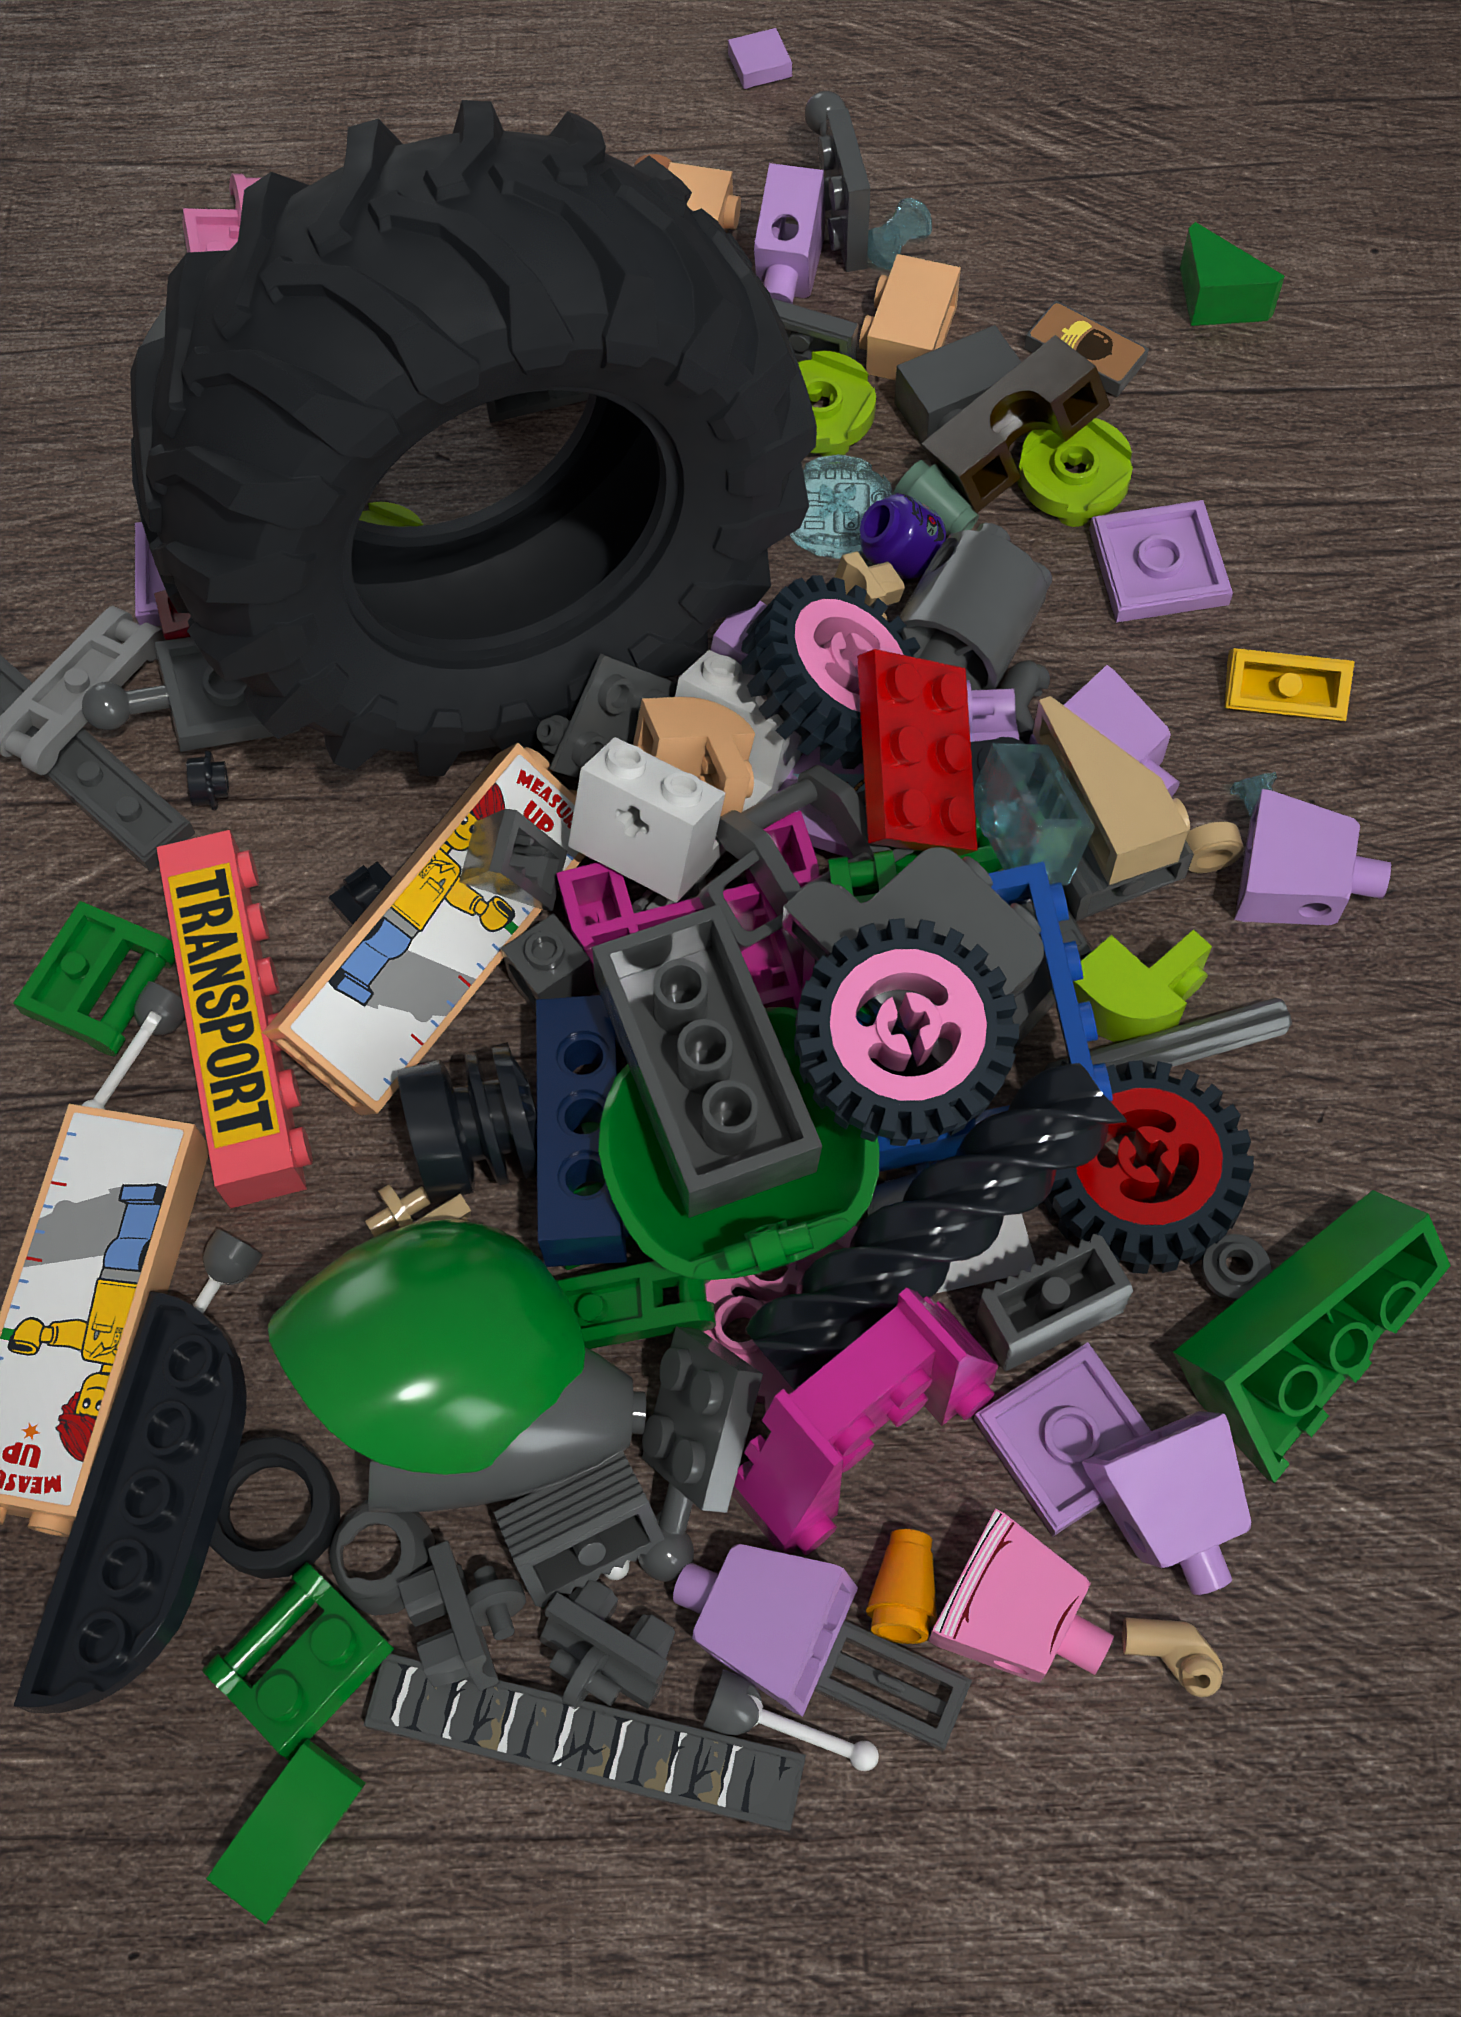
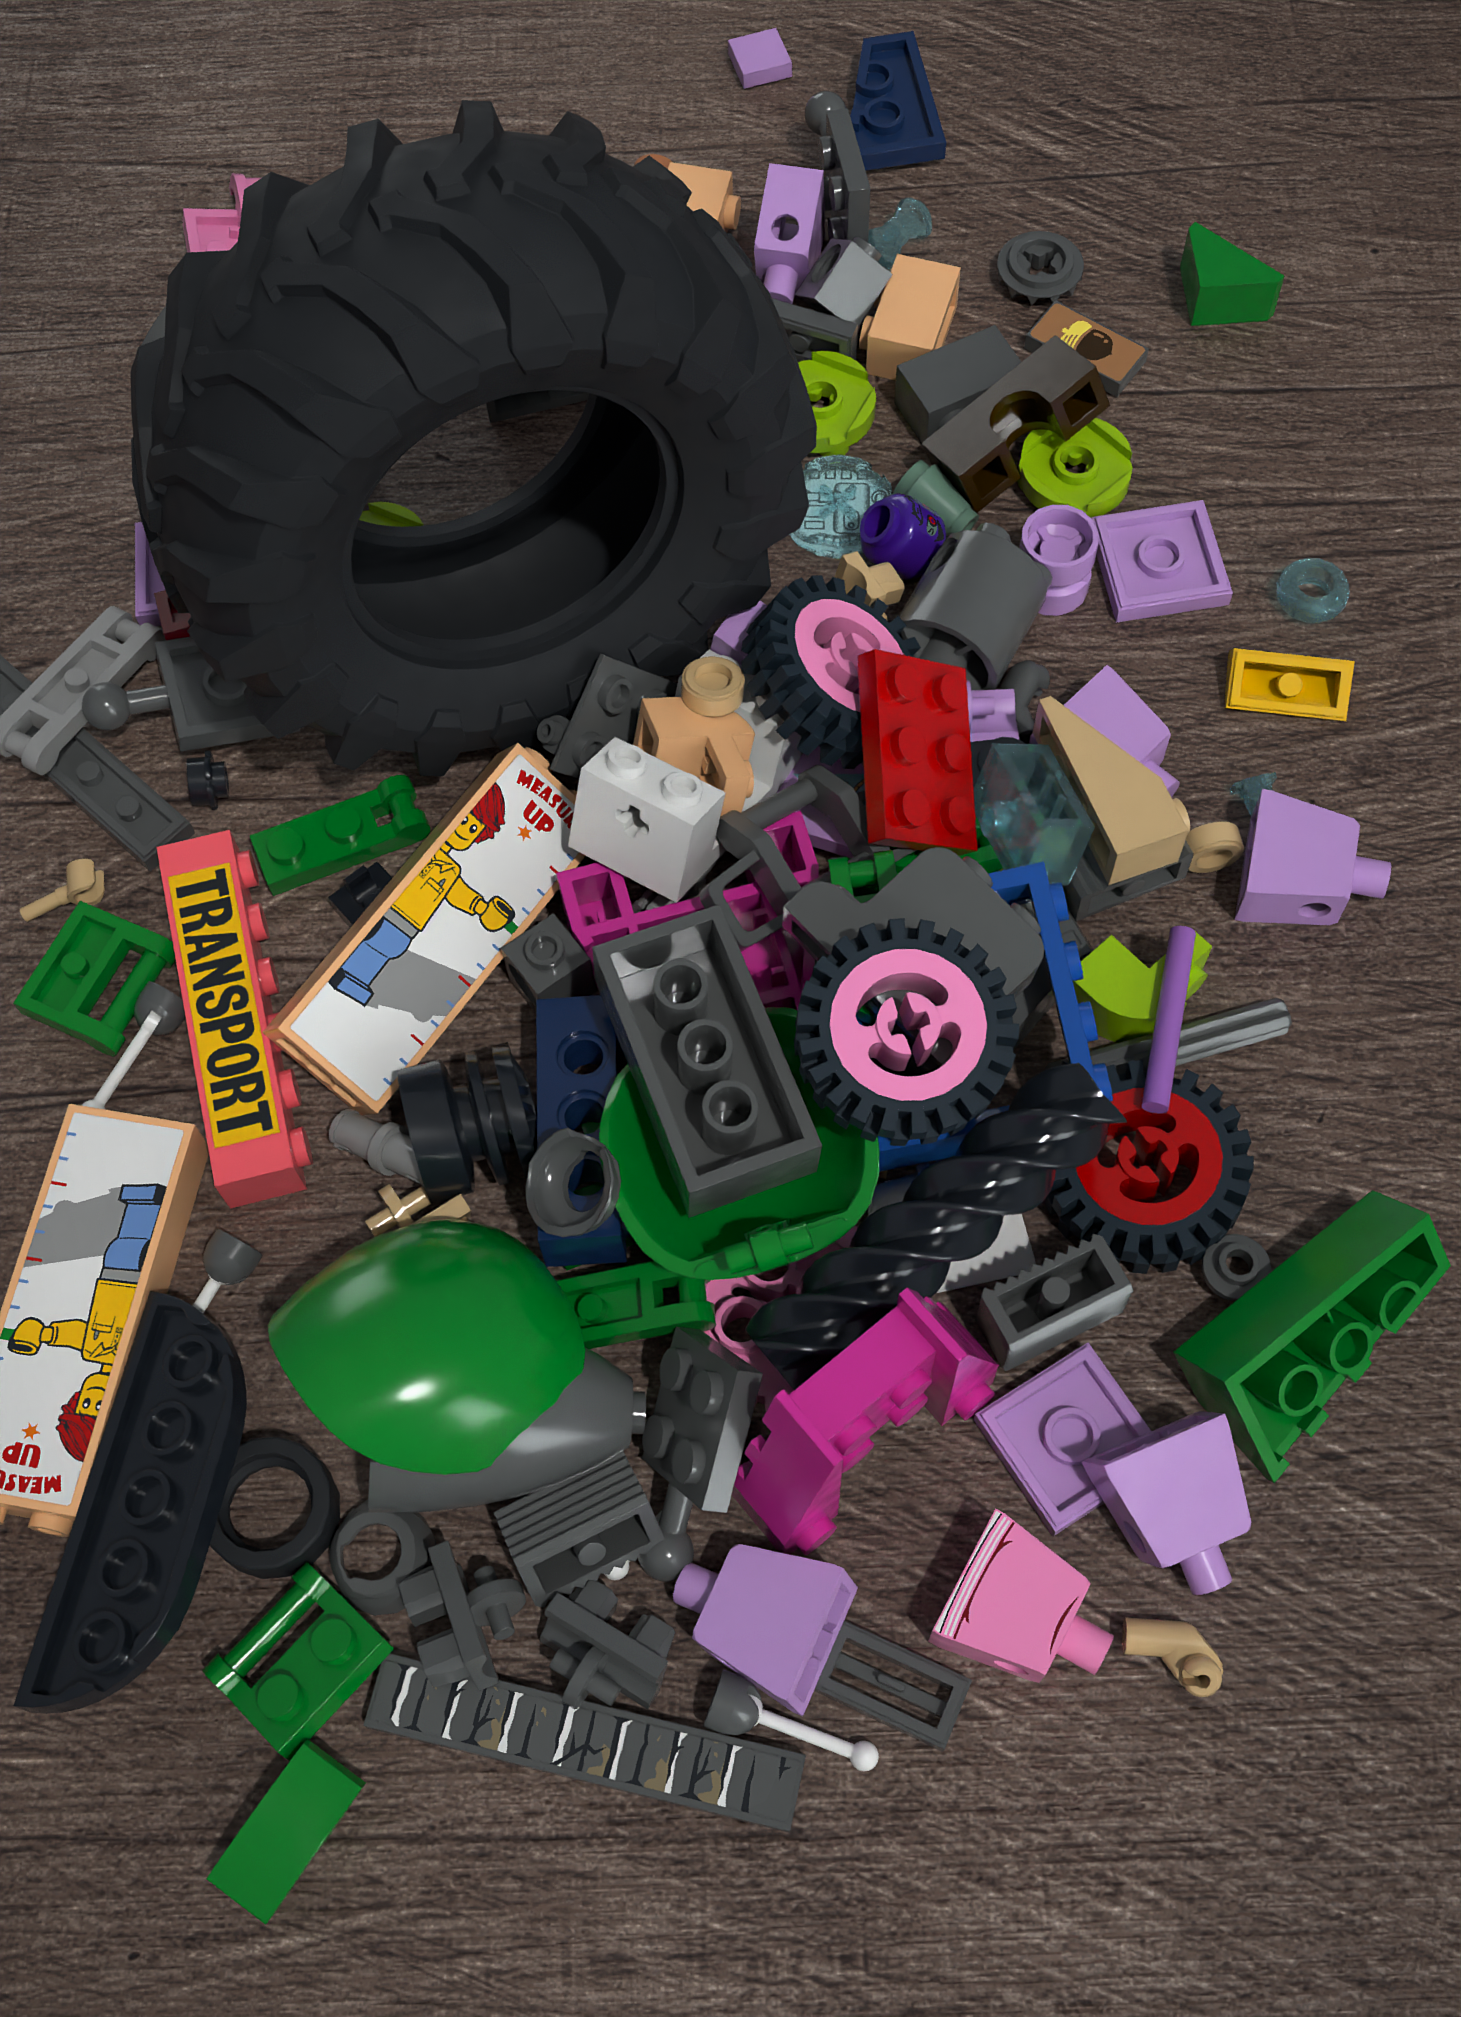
(82, 885): none -> tan hand
(340, 836): none -> green plate
(382, 1145): none -> light grey pin
(513, 860): dark grey slope -> none
(549, 1180): none -> dark grey piece
(712, 686): none -> tan tile
(845, 280): none -> brick
(895, 105): none -> dark blue wing
(904, 1590): light orange cone -> none
(1039, 250): none -> dark grey gear
(1067, 546): none -> lavender wheel
(1168, 1020): none -> medium lavender bar
(1309, 608): none -> clear light blue piece

